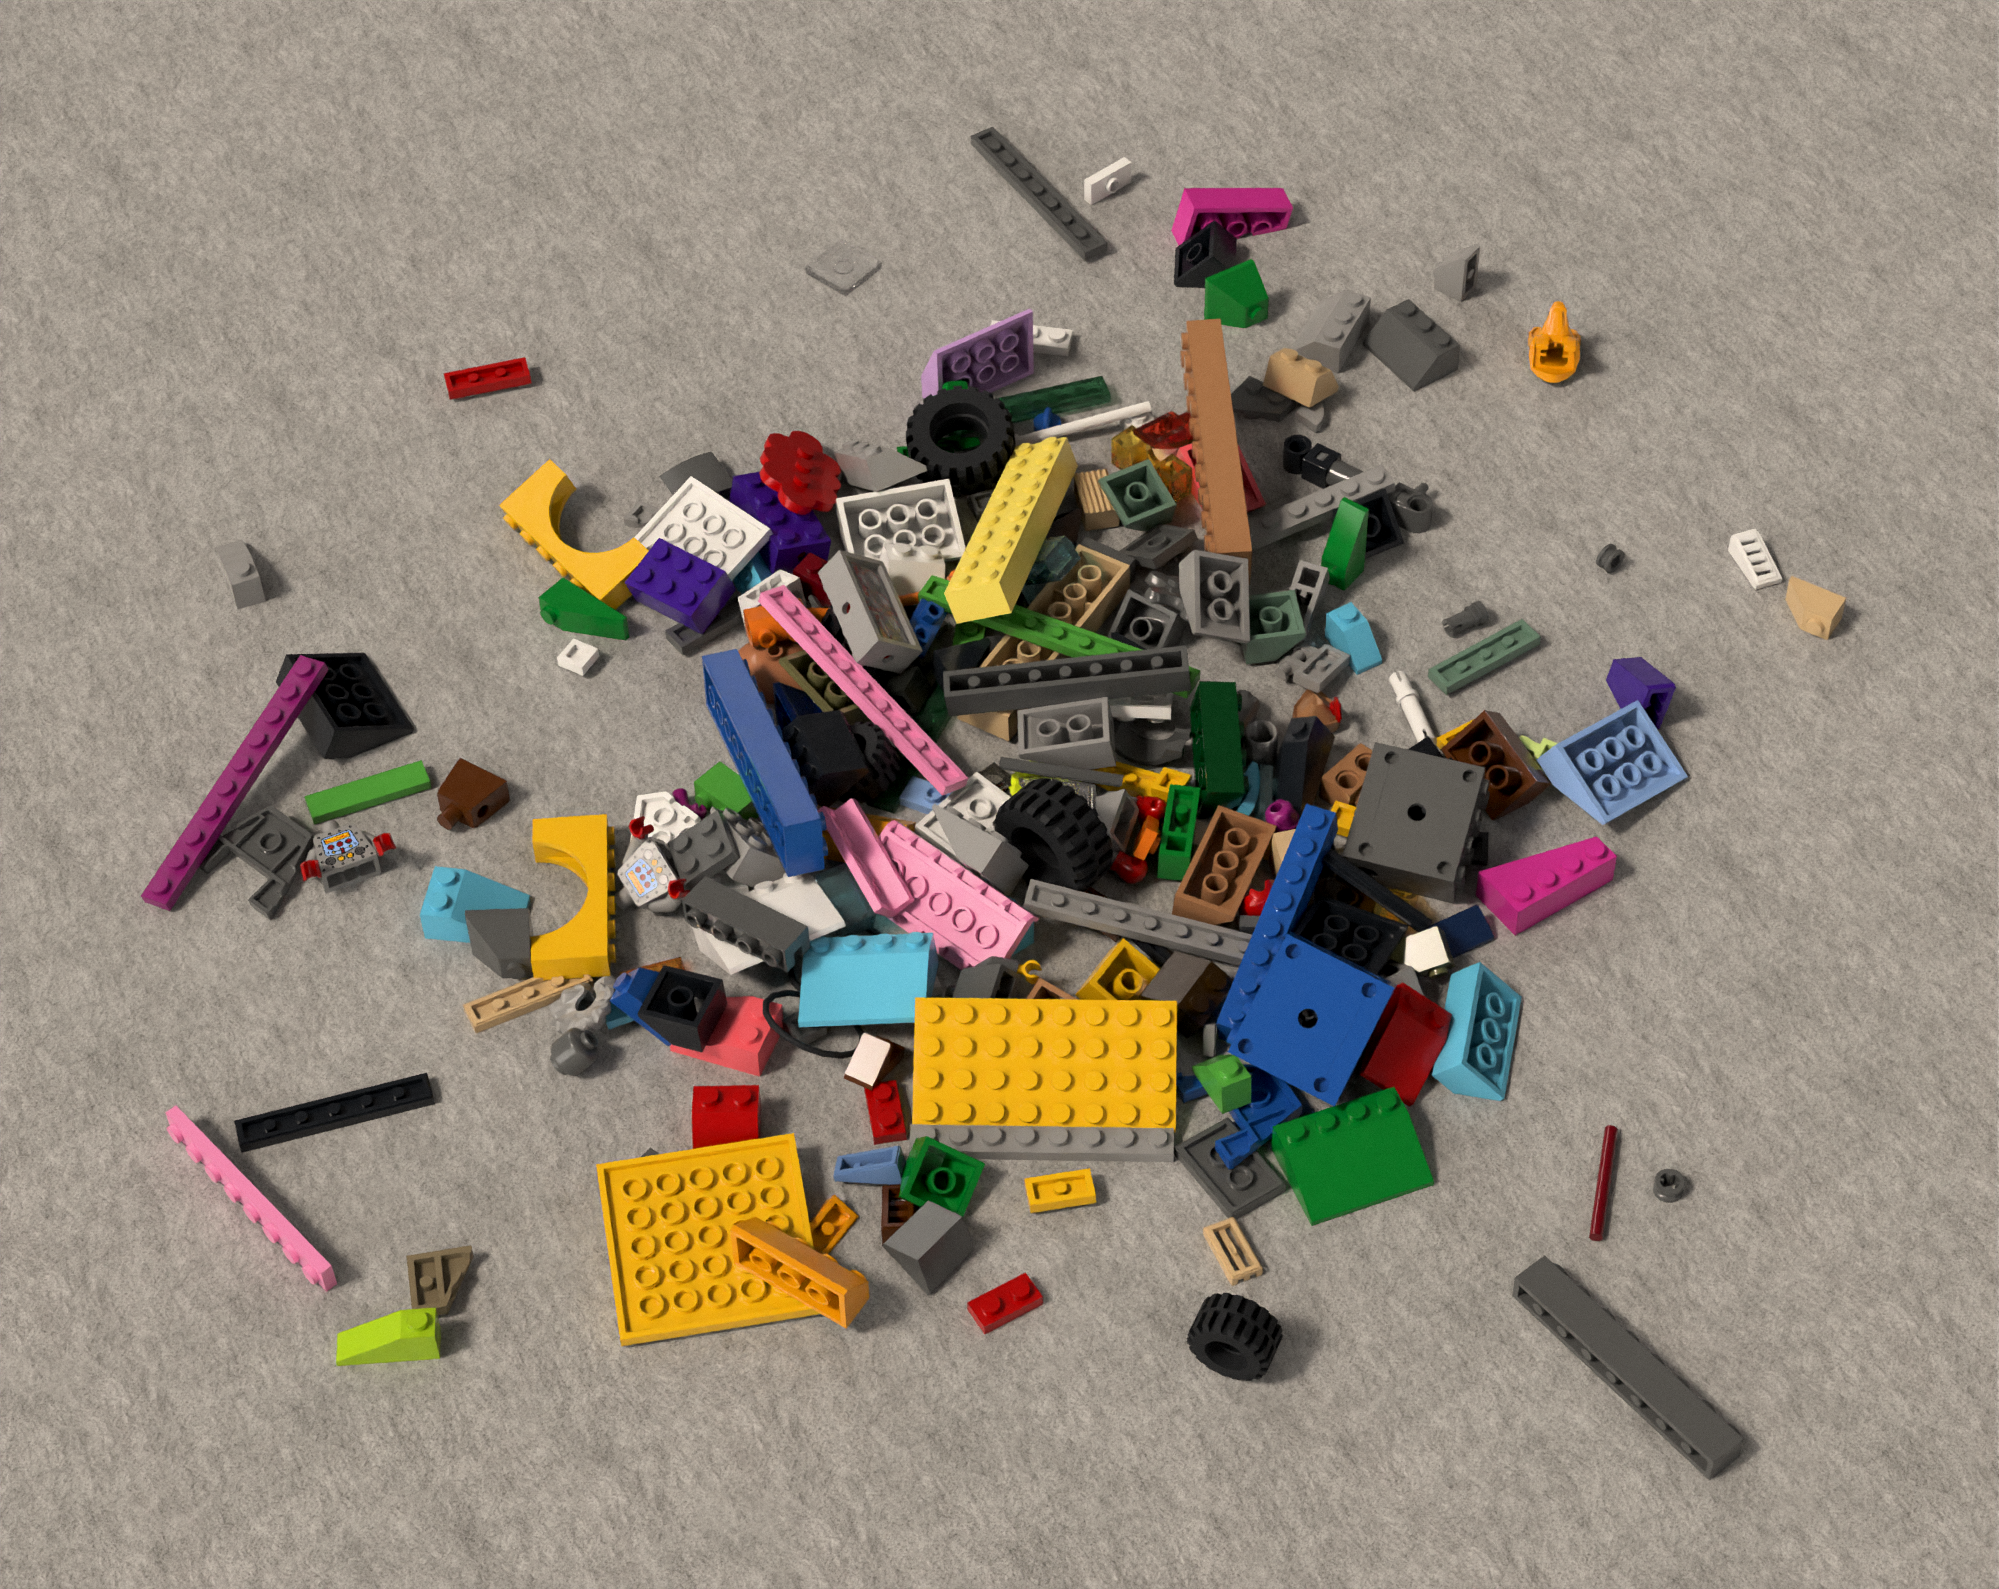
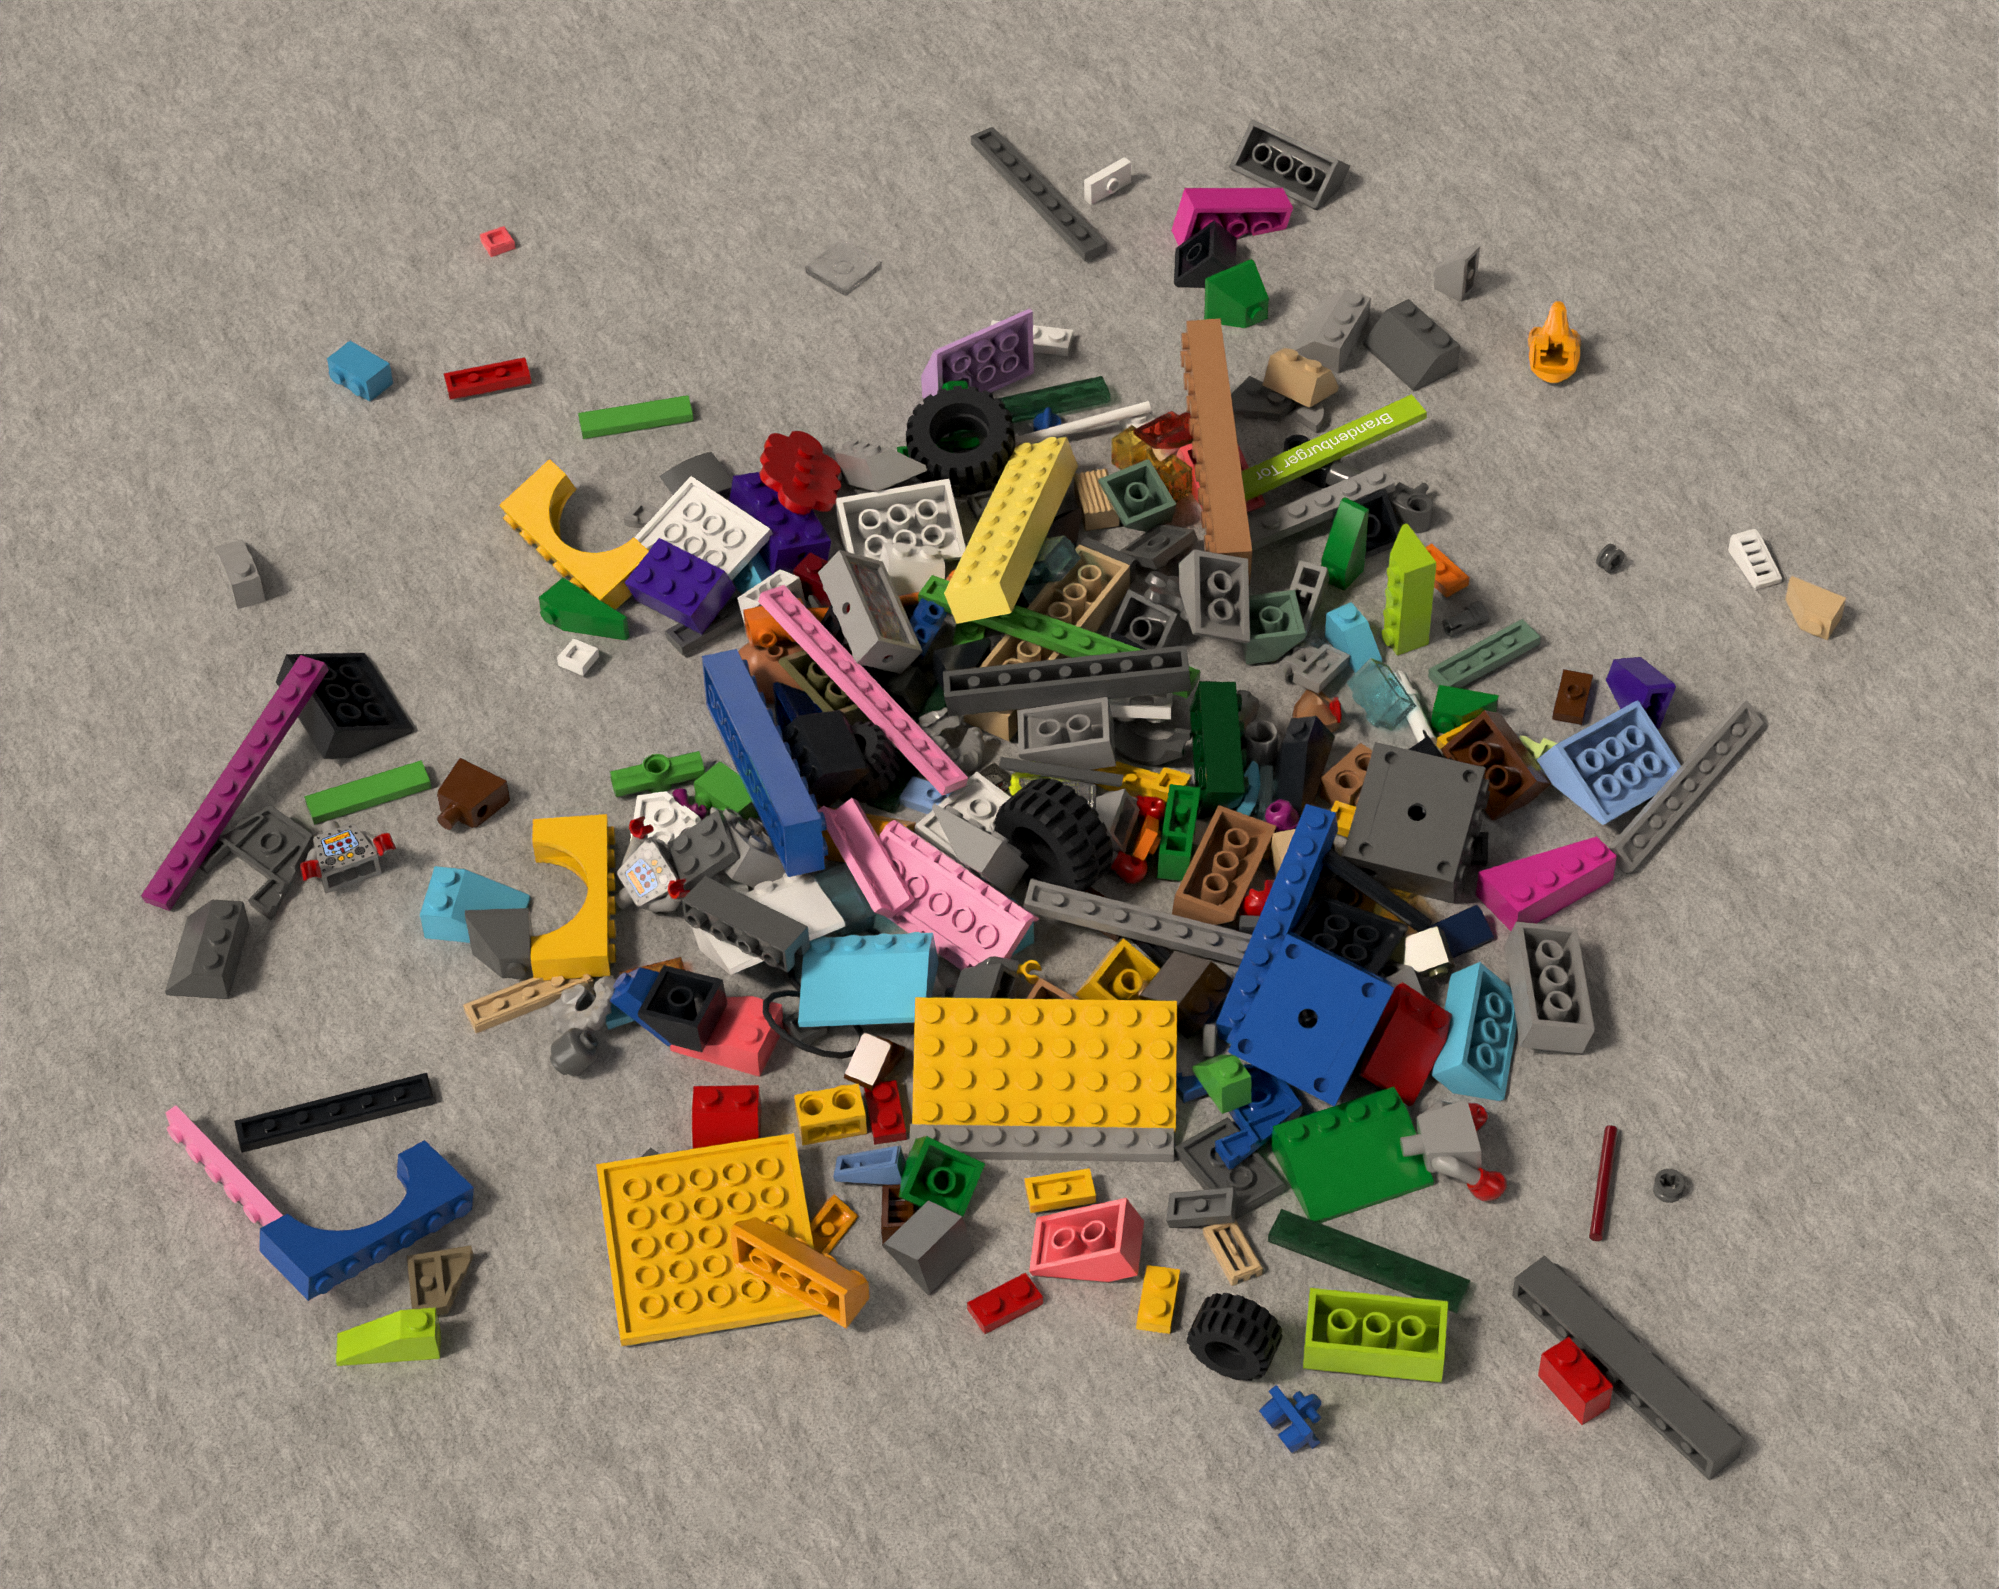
(209, 951): none -> dark grey slope
(321, 1259): none -> blue arch
(360, 371): none -> dark azure brick
(497, 241): none -> coral tile
(635, 417): none -> bright green tile
(657, 773): none -> bright green piece
(837, 1112): none -> yellow brick
(969, 754): none -> light grey piece
(1089, 1243): none -> coral slope
(1158, 1299): none -> yellow plate
(1201, 1207): none -> dark grey plate
(1289, 165): none -> dark grey slope
(1298, 1432): none -> blue hips
(1332, 446): none -> lime tile
(1367, 1260): none -> clear green plate
(1375, 1335): none -> lime brick
(1380, 695): none -> clear light blue brick
(1408, 593): none -> lime slope
(1448, 576): none -> orange plate
(1452, 1147): none -> light grey torso
(1458, 706): none -> green slope
(1549, 987): none -> light grey brick
(1572, 697): none -> reddish brown plate
(1575, 1380): none -> red brick
(1685, 786): none -> light grey plate

